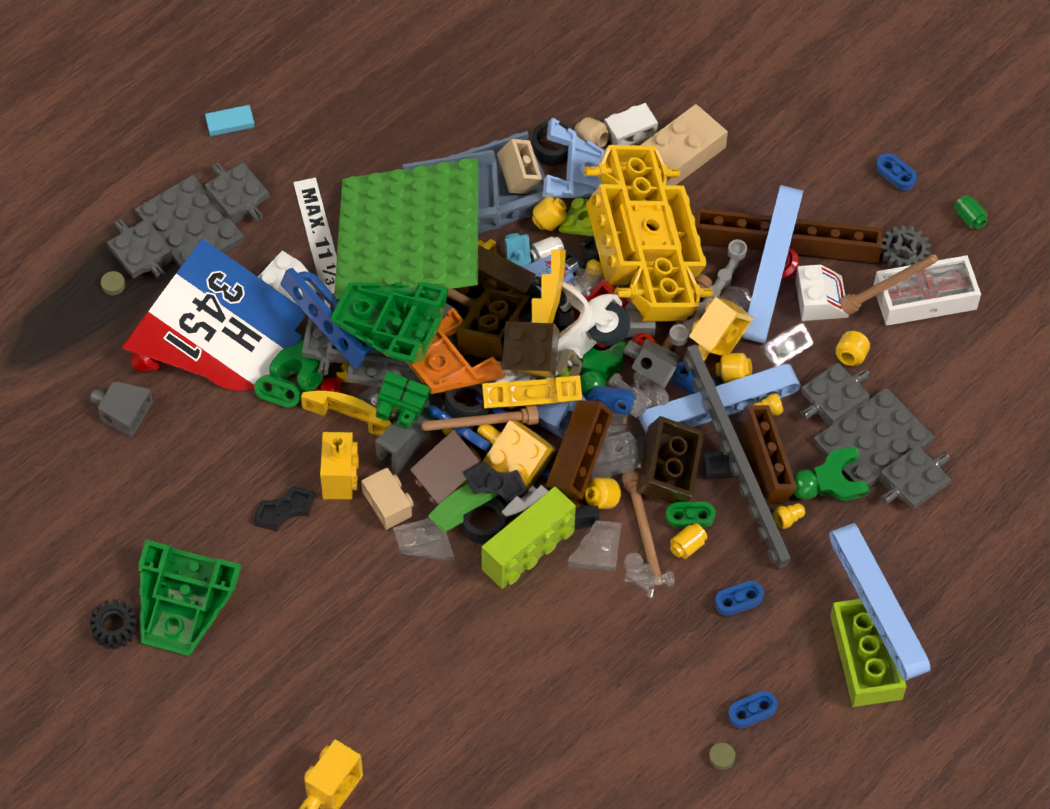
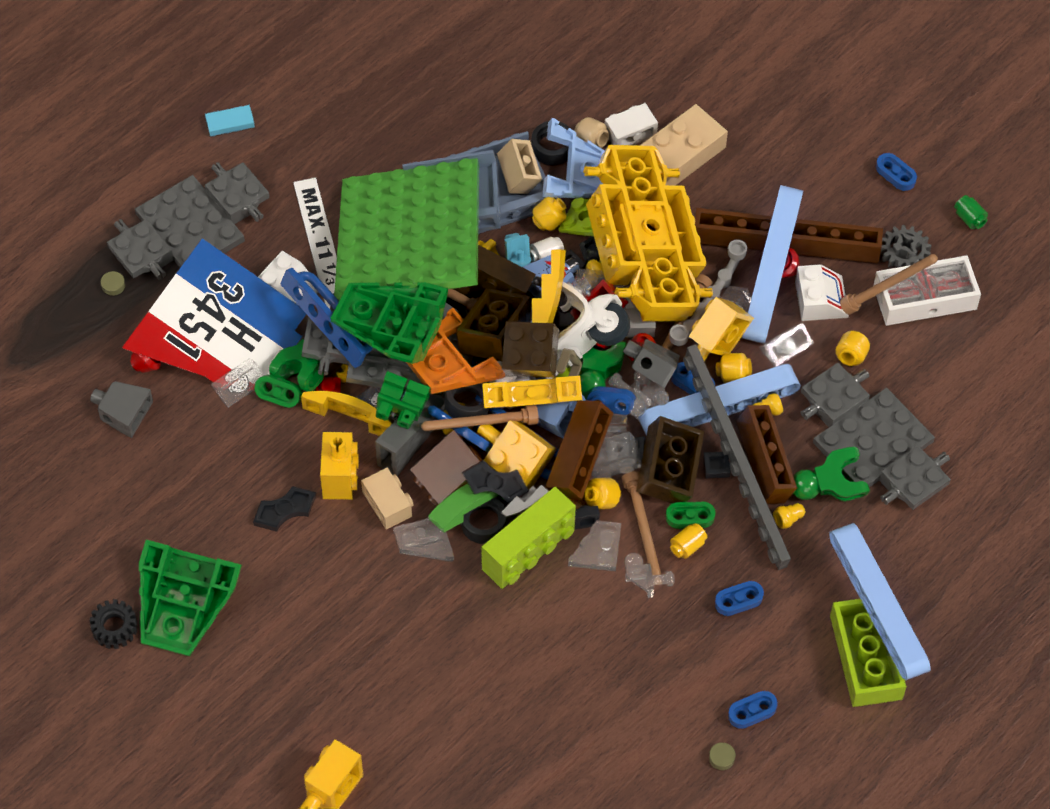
(237, 382): none -> clear slope

